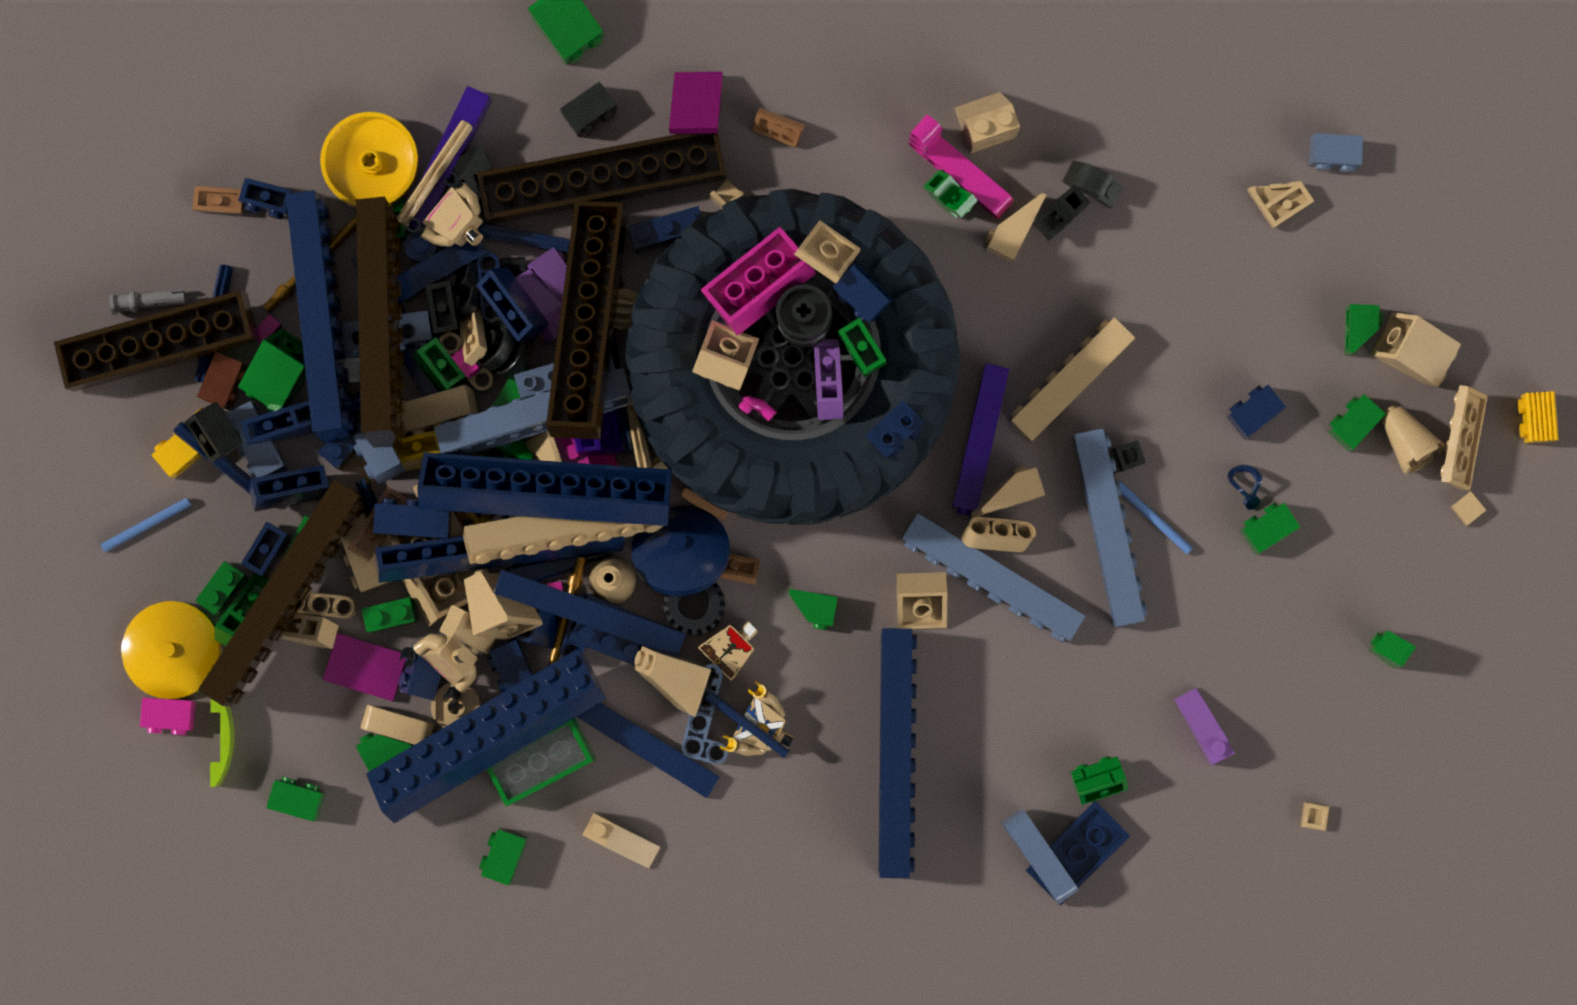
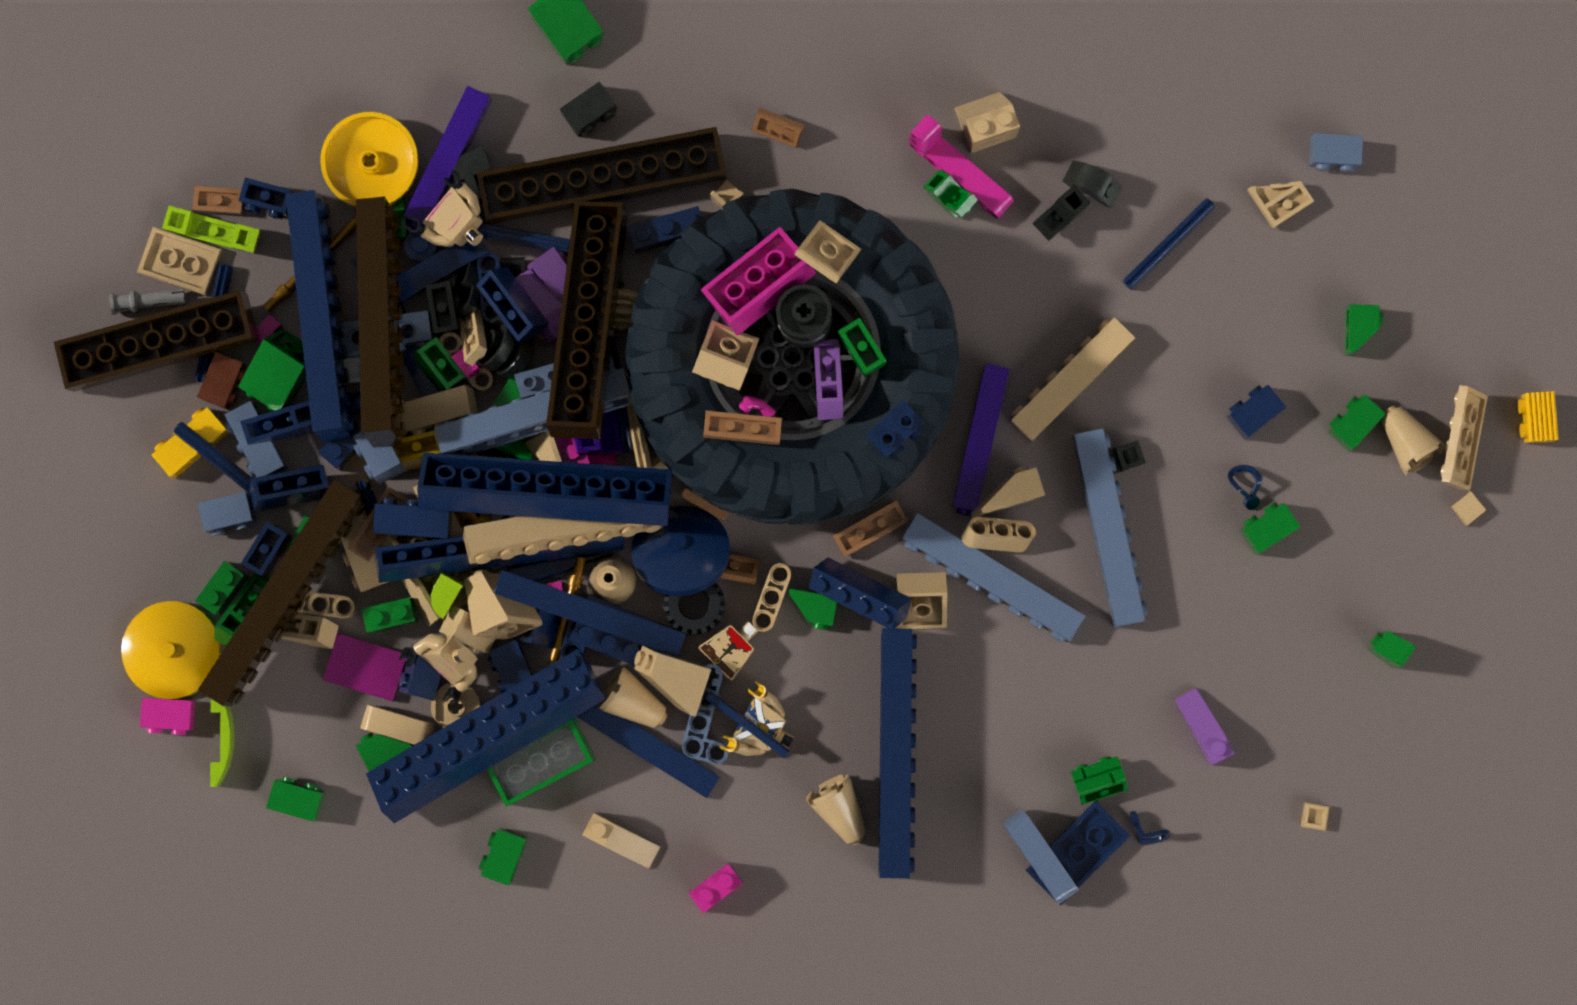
(146, 524): medium blue piece -> none
(180, 261): none -> tan tile
(211, 230): none -> lime slope
(214, 432): pearl dark grey brick -> none
(227, 513): none -> sand blue brick
(434, 172): tan axle -> none
(444, 593): none -> lime brick
(632, 700): none -> tan cone
(696, 102): magenta tile -> none
(715, 887): none -> dark pink brick
(742, 427): none -> medium nougat plate
(778, 587): none -> tan beam
(839, 808): none -> tan cone
(859, 593): none -> dark blue brick
(862, 293): dark blue brick -> none
(870, 529): none -> medium nougat plate
(1011, 233): tan slope -> none
(1155, 519): medium blue piece -> none
(1164, 834): none -> dark blue piece
(1169, 243): none -> dark blue axle
(1415, 348): tan slope -> none

